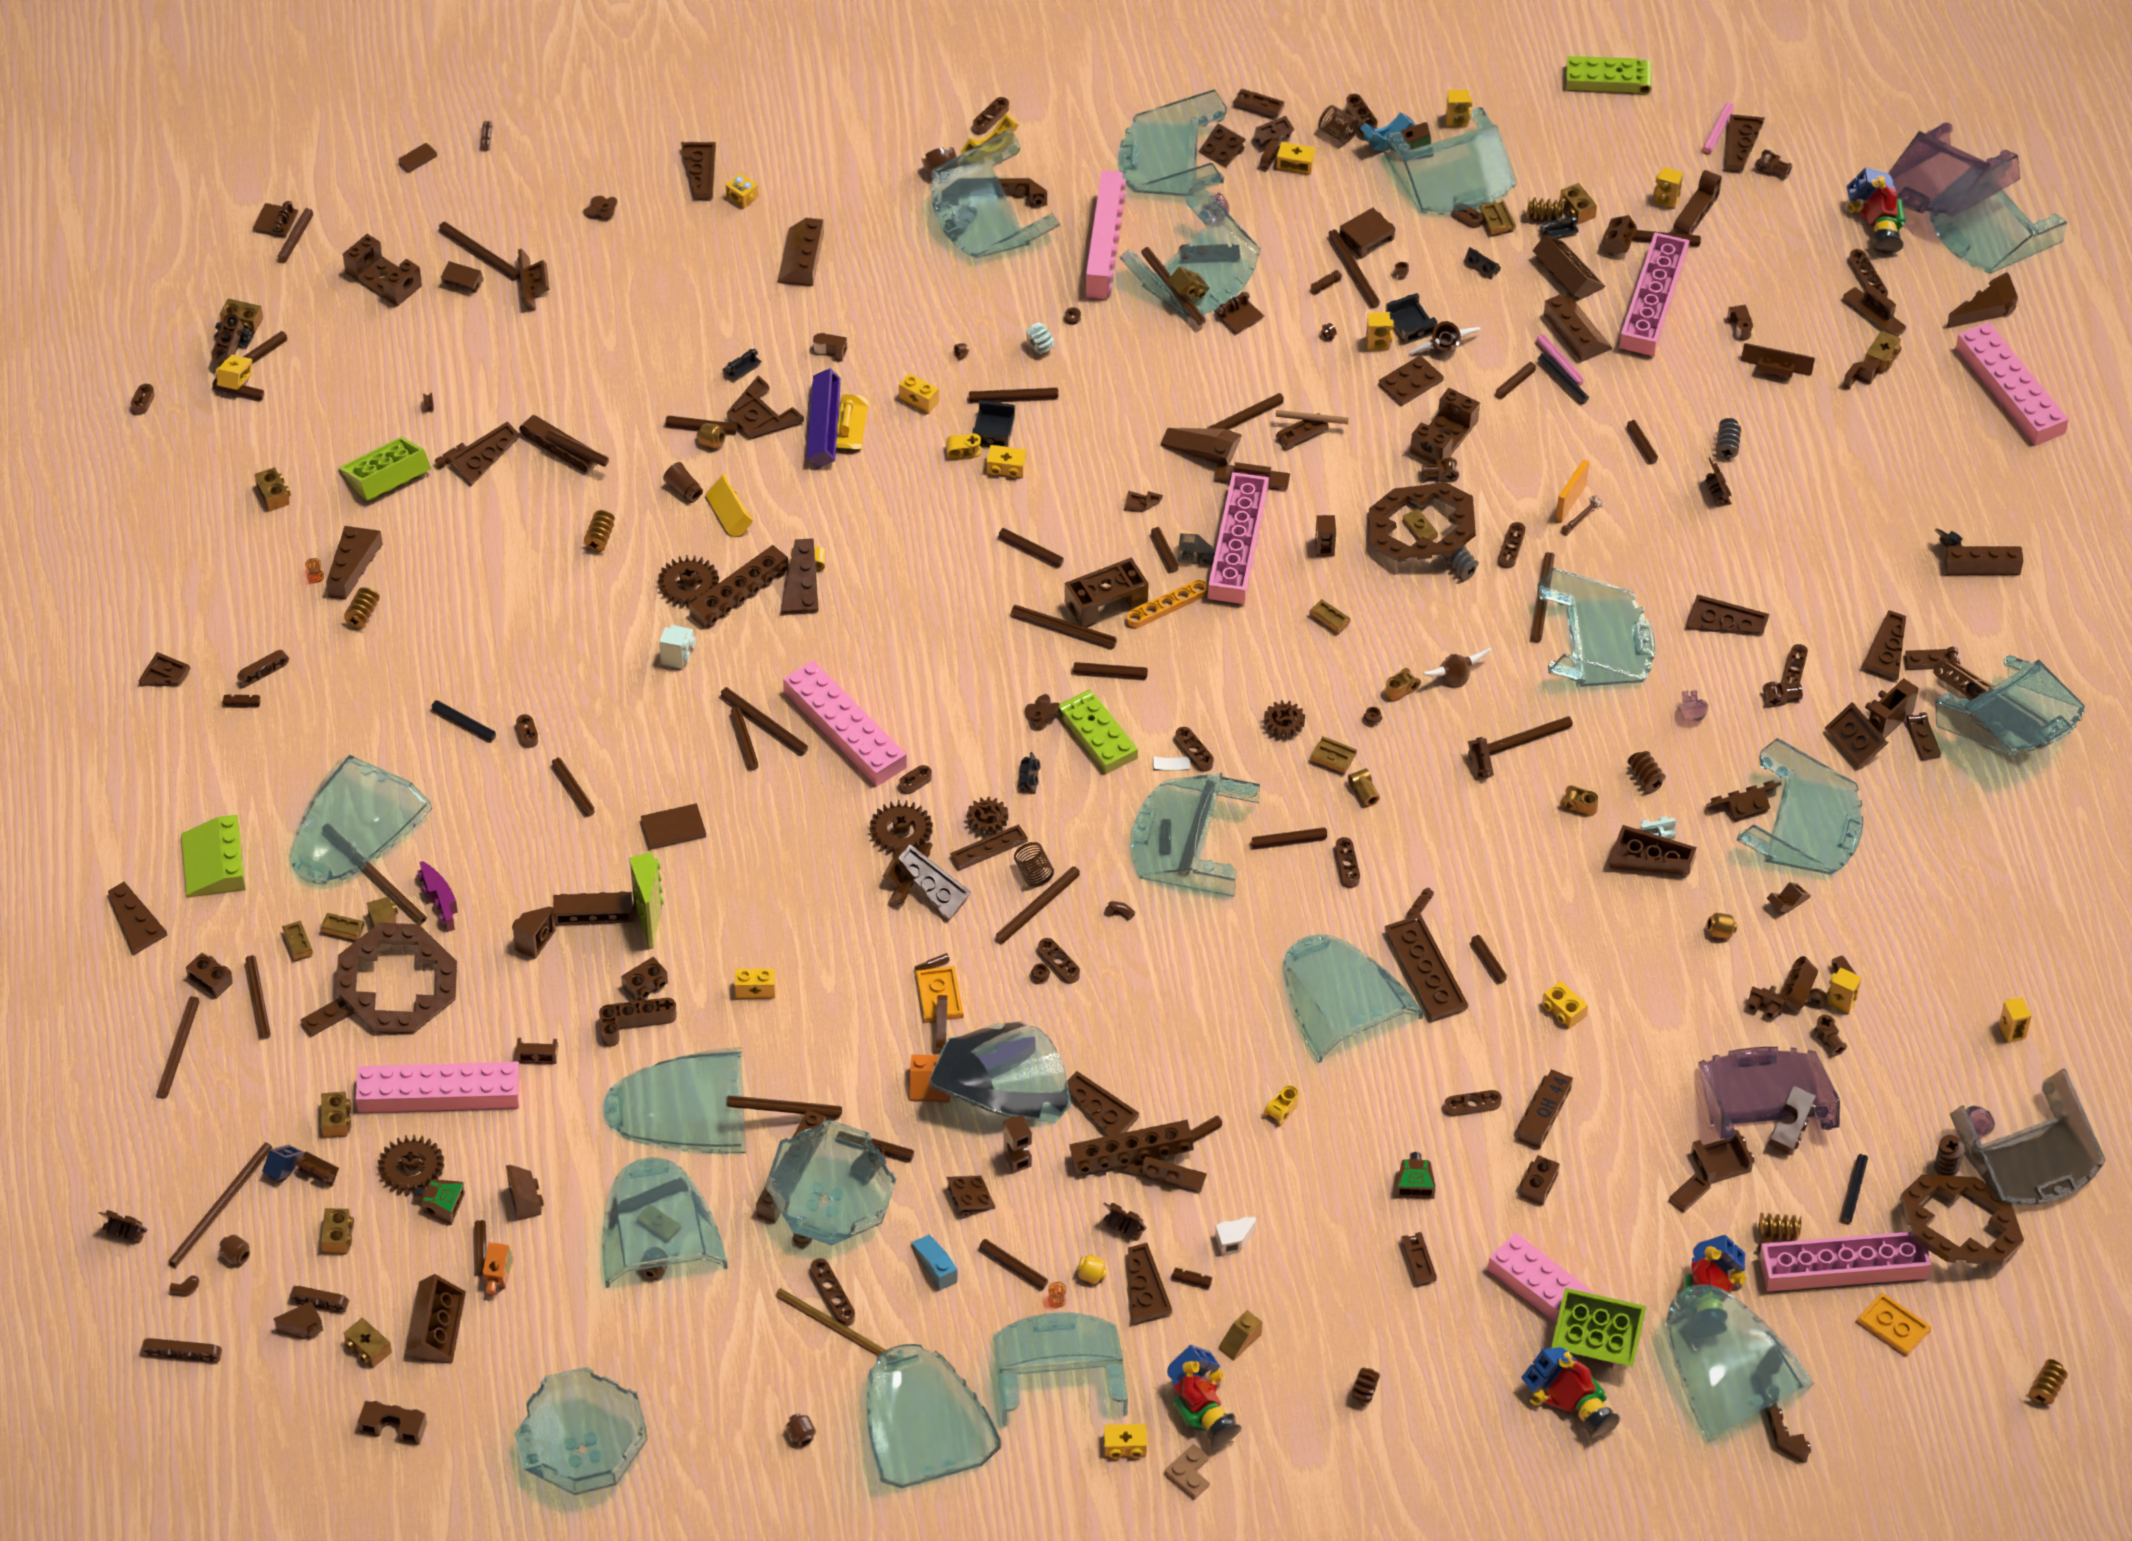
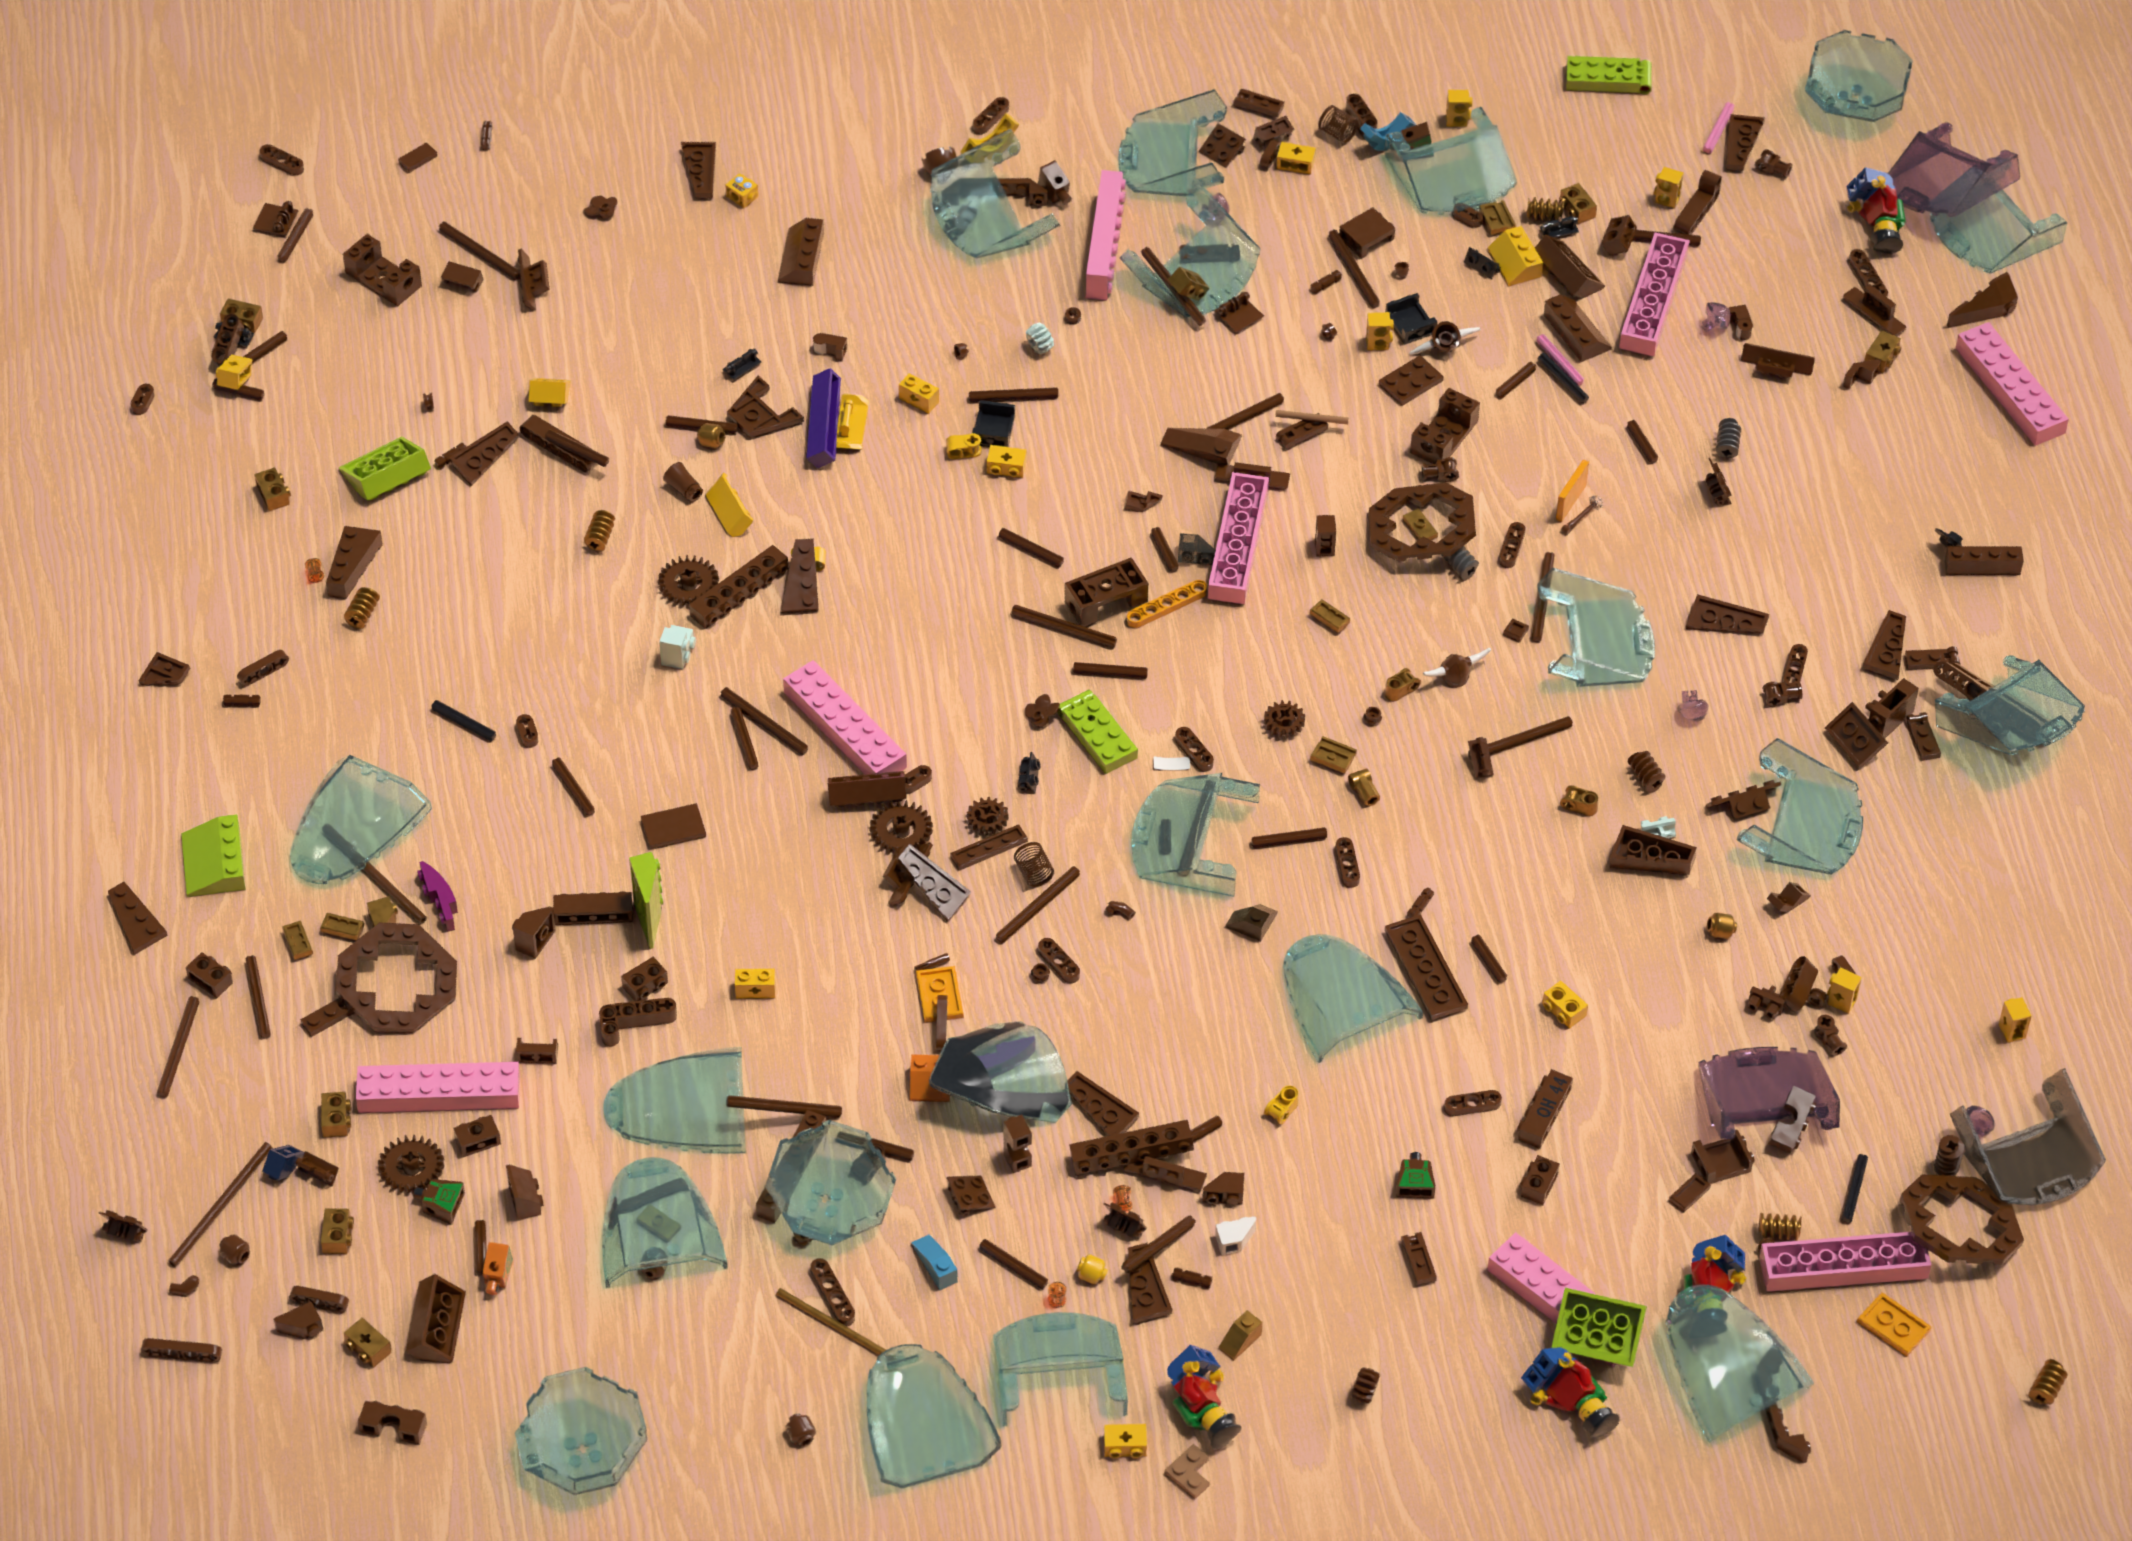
(291, 163): none -> reddish brown beam
(487, 1136): none -> reddish brown brick
(549, 391): none -> yellow slope
(867, 788): none -> reddish brown brick
(1055, 182): none -> reddish brown torso
(1122, 1197): none -> clear orange bush
(1158, 1244): none -> reddish brown axle
(1225, 1188): none -> reddish brown slope
(1252, 921): none -> dark brown slope
(1516, 256): none -> yellow slope
(1516, 630): none -> reddish brown tile
(1717, 315): none -> piece
(1859, 67): none -> clear light blue windscreen

